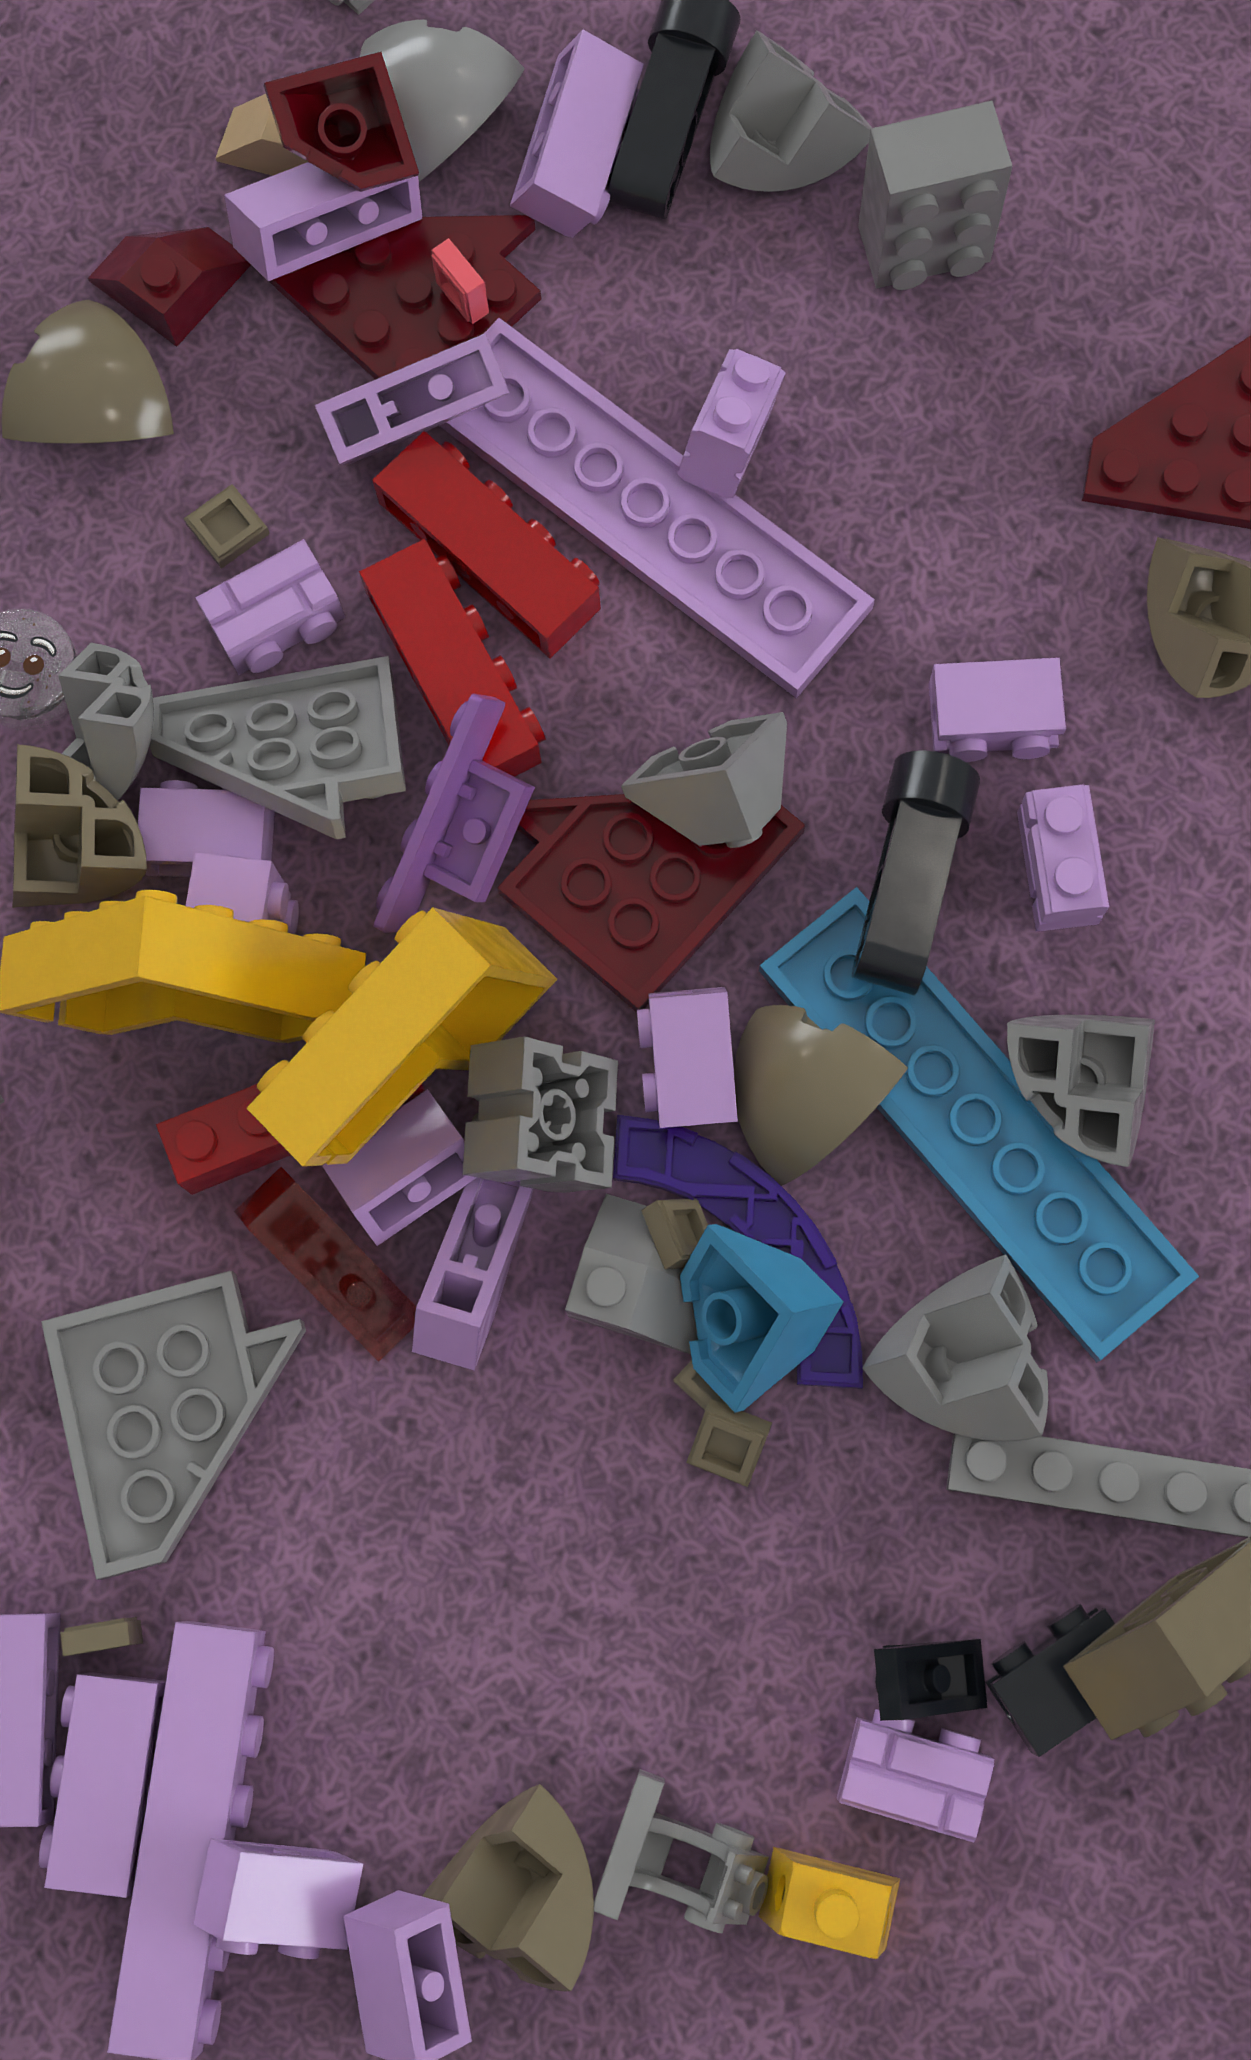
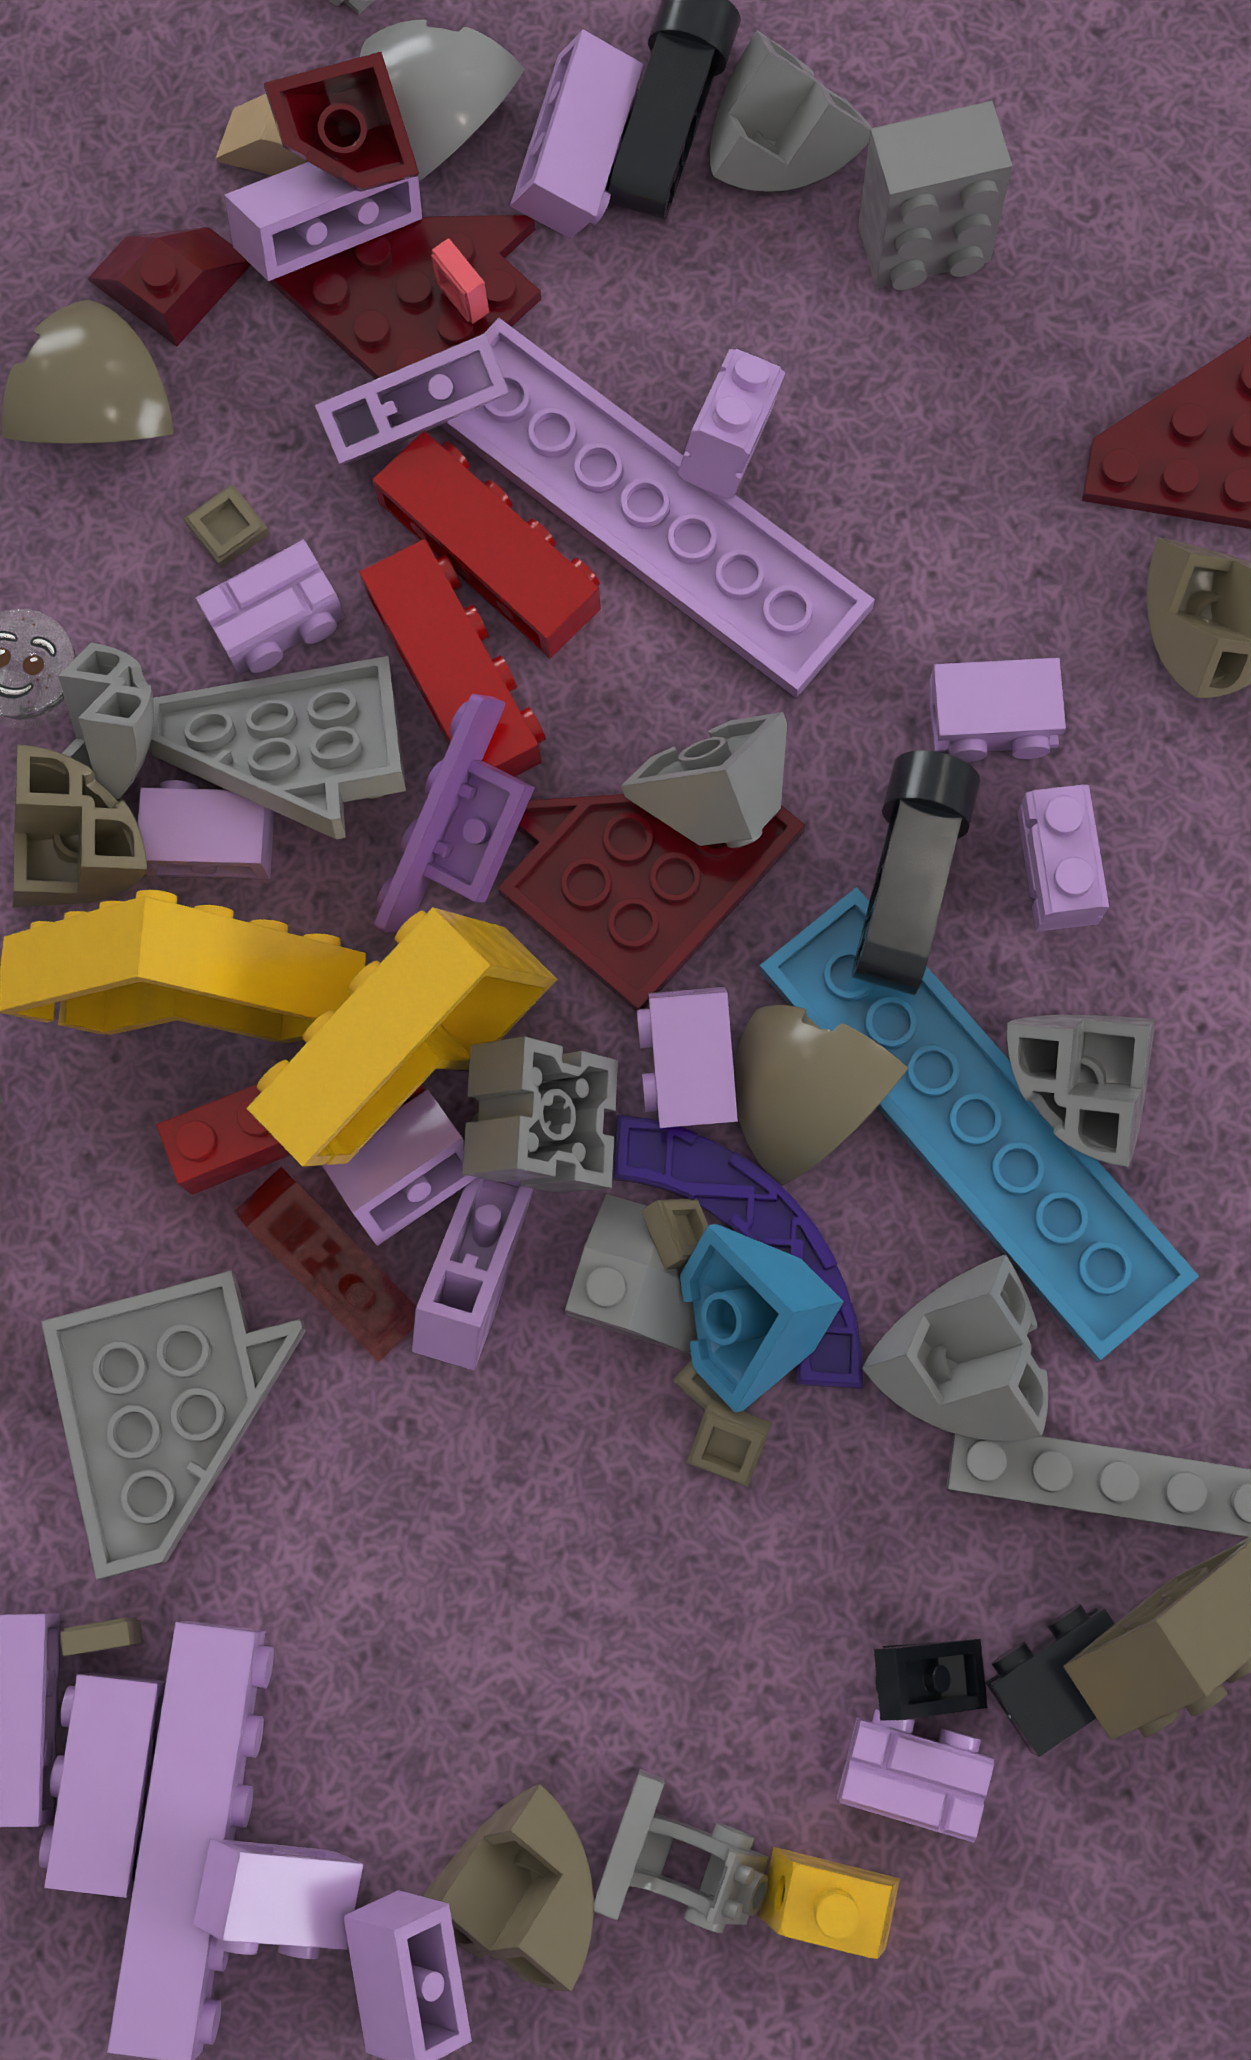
(245, 886): lavender brick -> none

